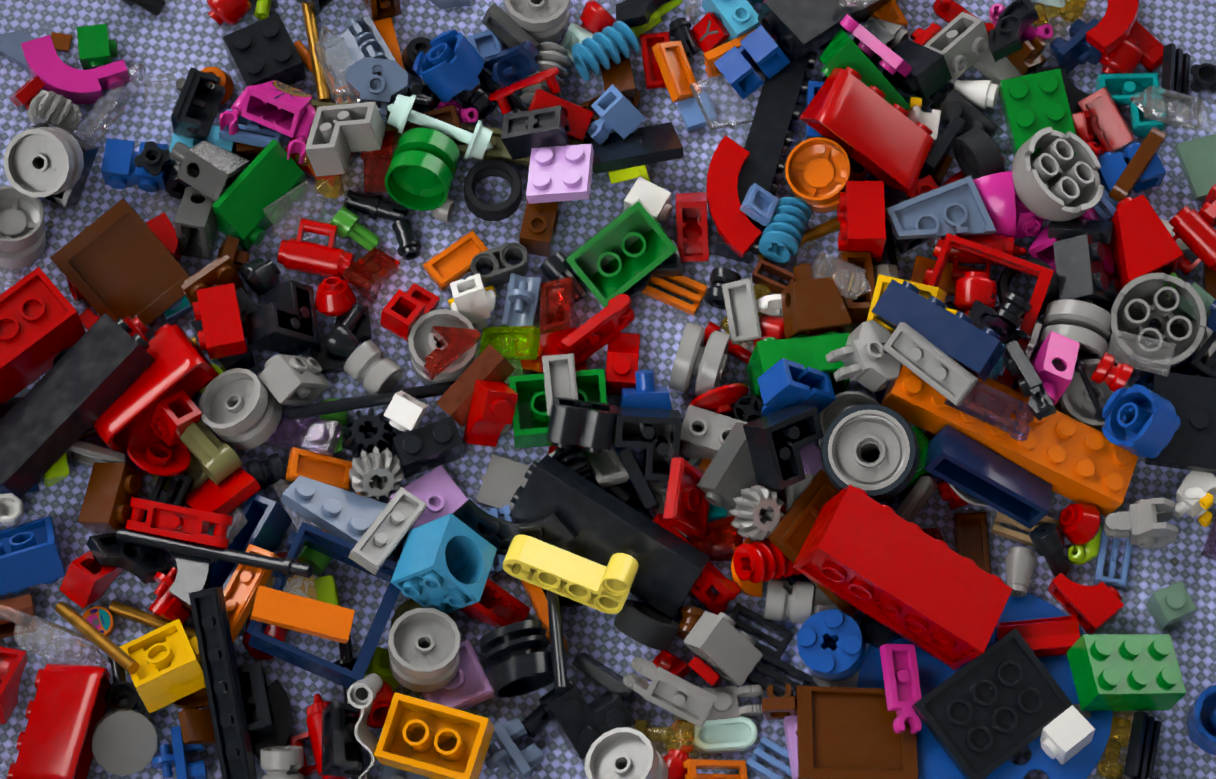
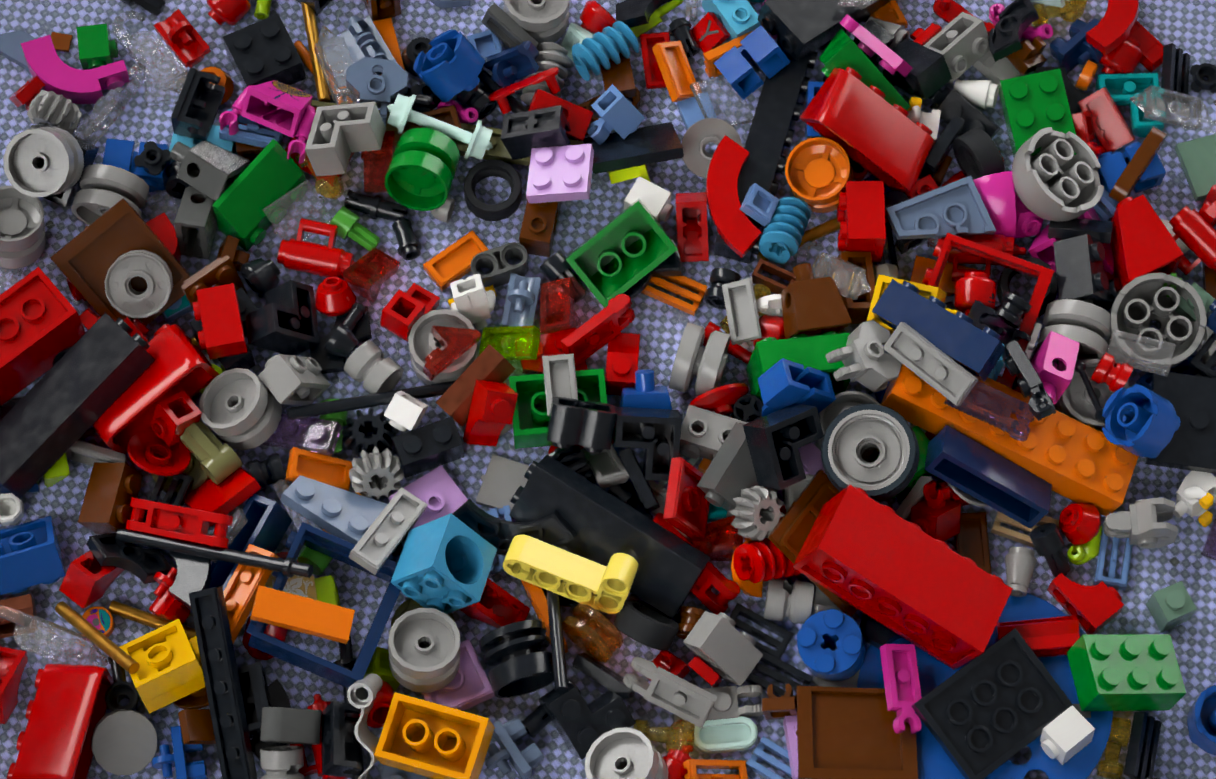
(103, 188): none -> light grey wheel
(128, 300): none -> light grey wheel
(152, 53): none -> clear plate
(182, 39): none -> red hips
(290, 725): none -> dark grey beam
(592, 632): none -> clear orange head
(698, 137): none -> light grey dish
(937, 513): none -> red brick
(1087, 76): none -> orange tile

